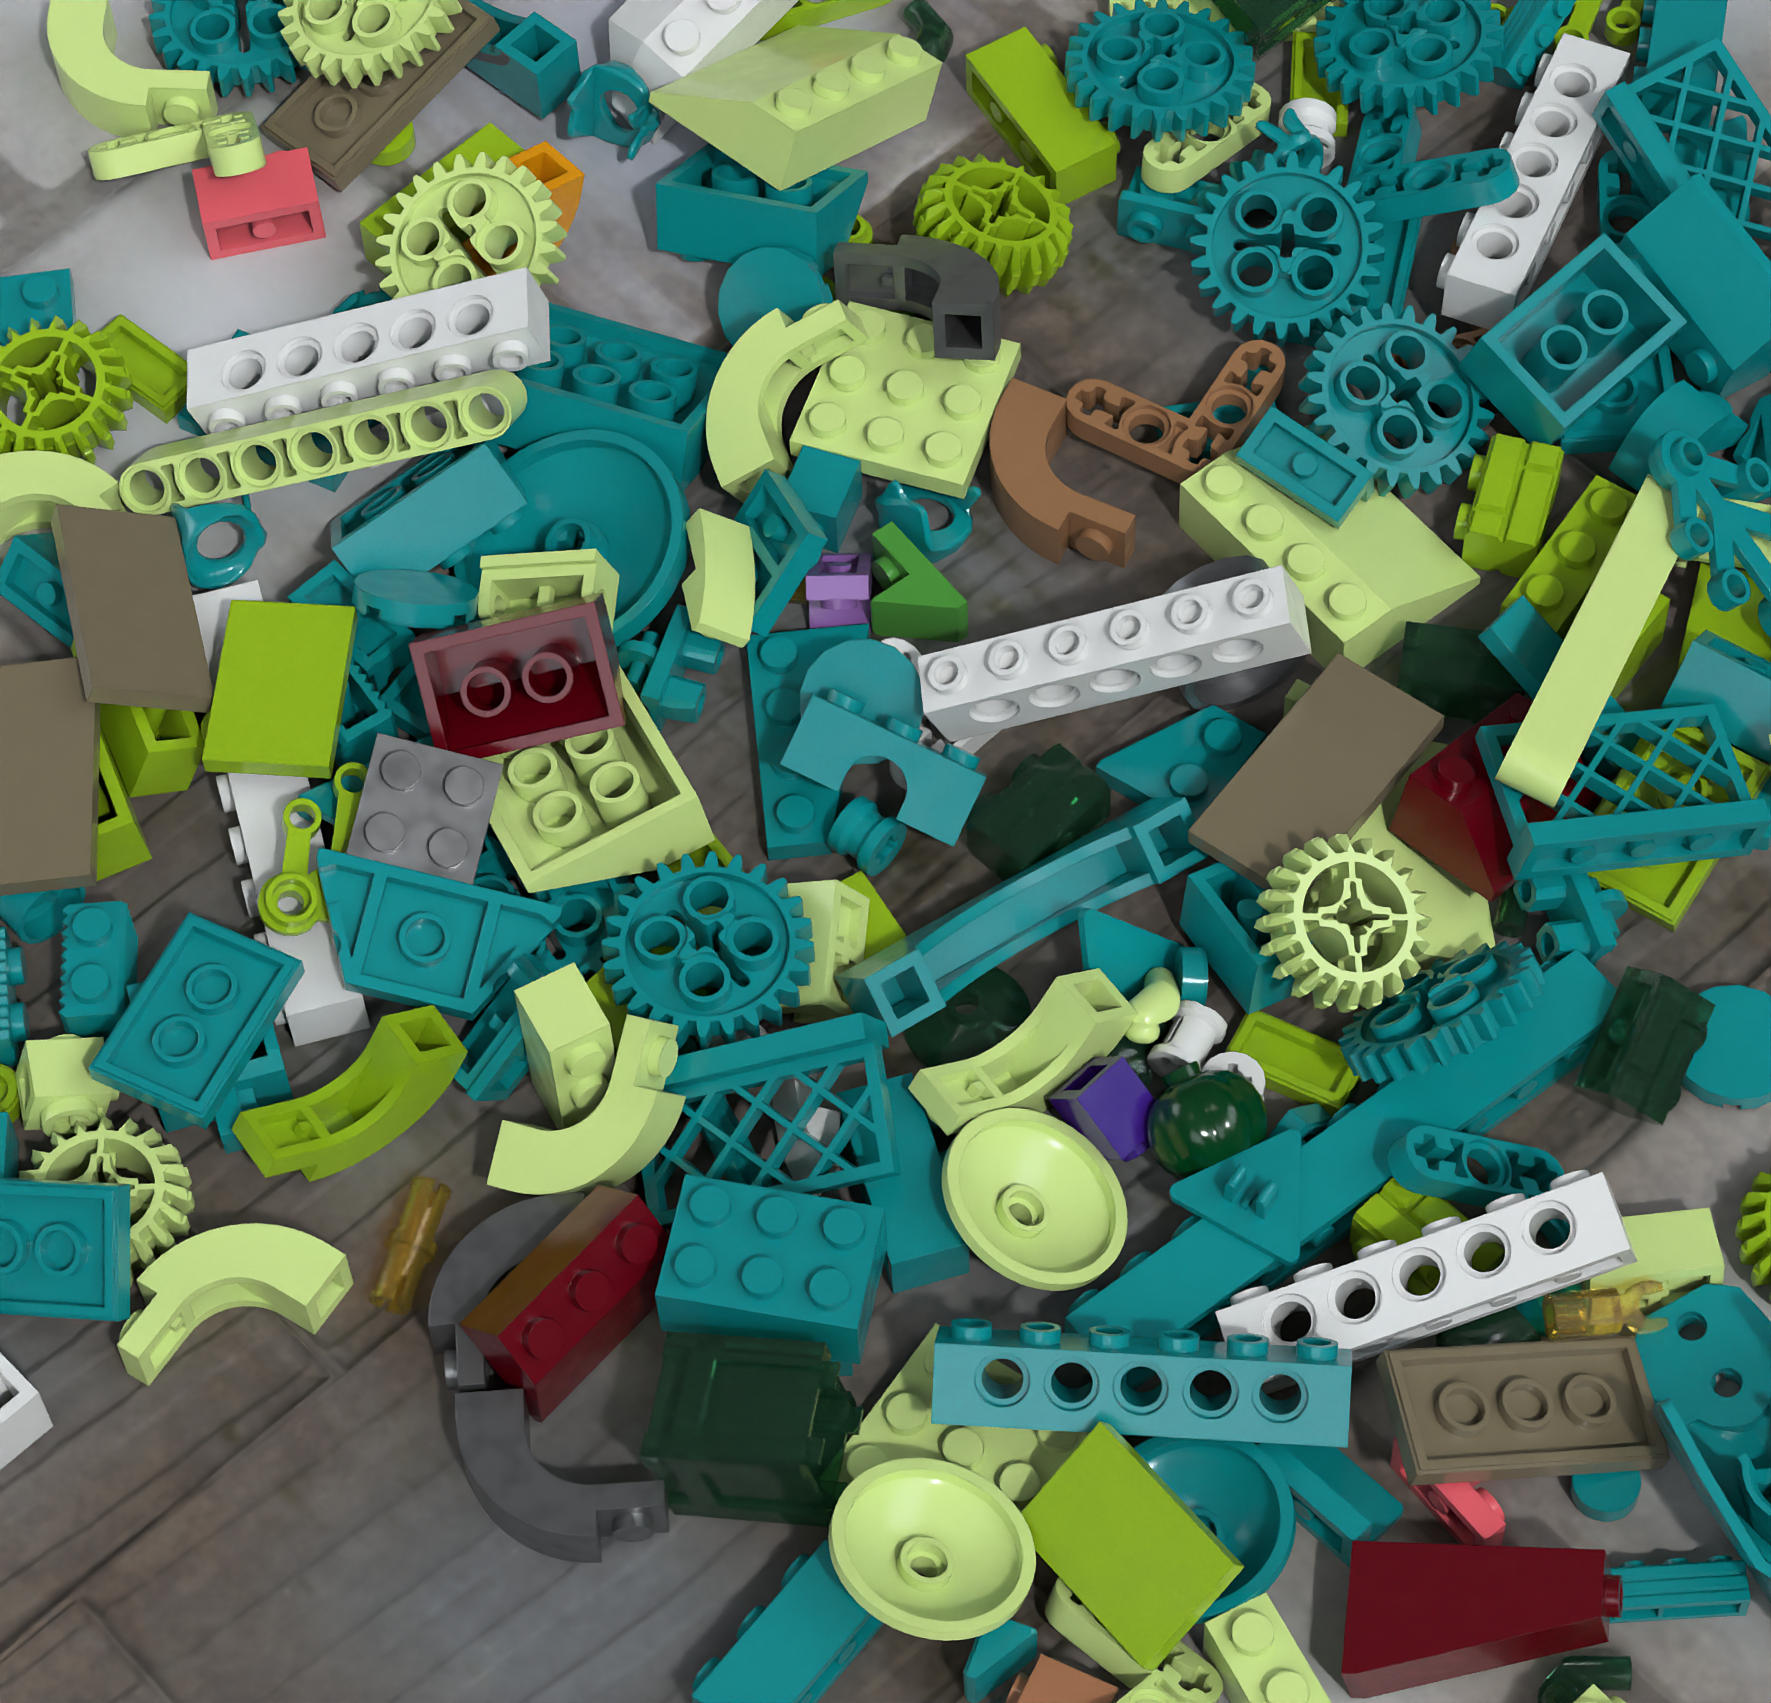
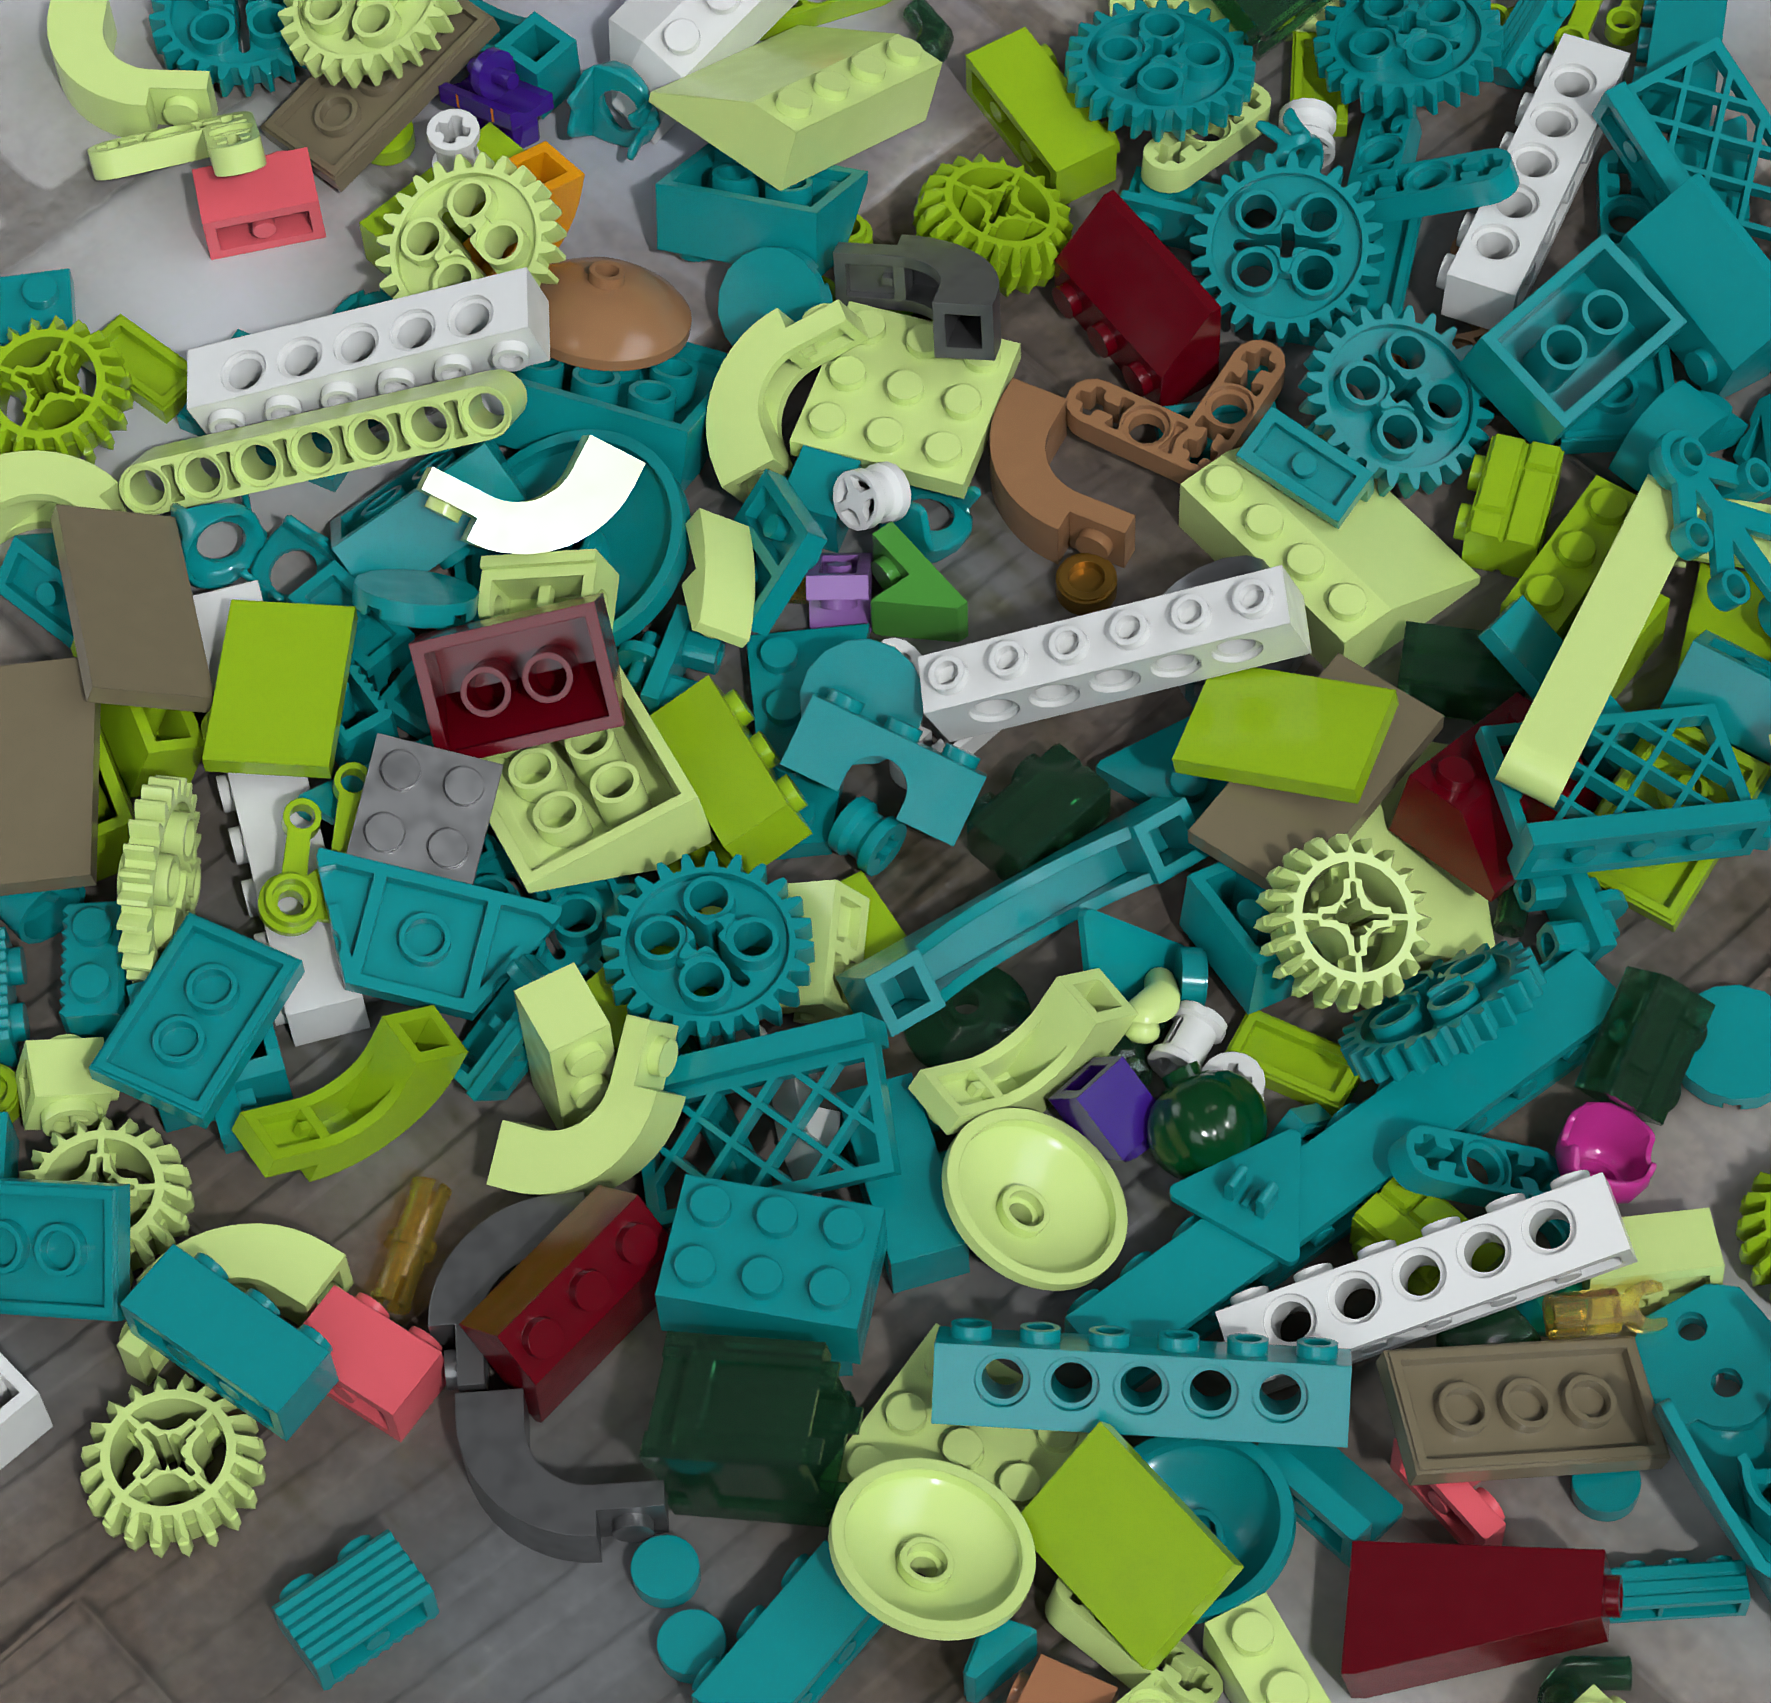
(141, 1508): none -> yellowish green gear
(157, 872): none -> yellowish green gear
(231, 1340): none -> teal brick
(288, 537): none -> teal piece
(354, 1607): none -> teal brick
(380, 1366): none -> coral brick
(452, 134): none -> white bush
(499, 97): none -> dark purple hips
(572, 509): none -> arch
(614, 315): none -> medium nougat dish
(665, 1571): none -> teal tile
(689, 1642): none -> teal tile
(733, 773): none -> lime brick
(871, 495): none -> white wheel
(1086, 584): none -> pearl gold tile
(1138, 304): none -> dark red slope
(1287, 733): none -> lime tile
(1608, 1141): none -> dark pink hair

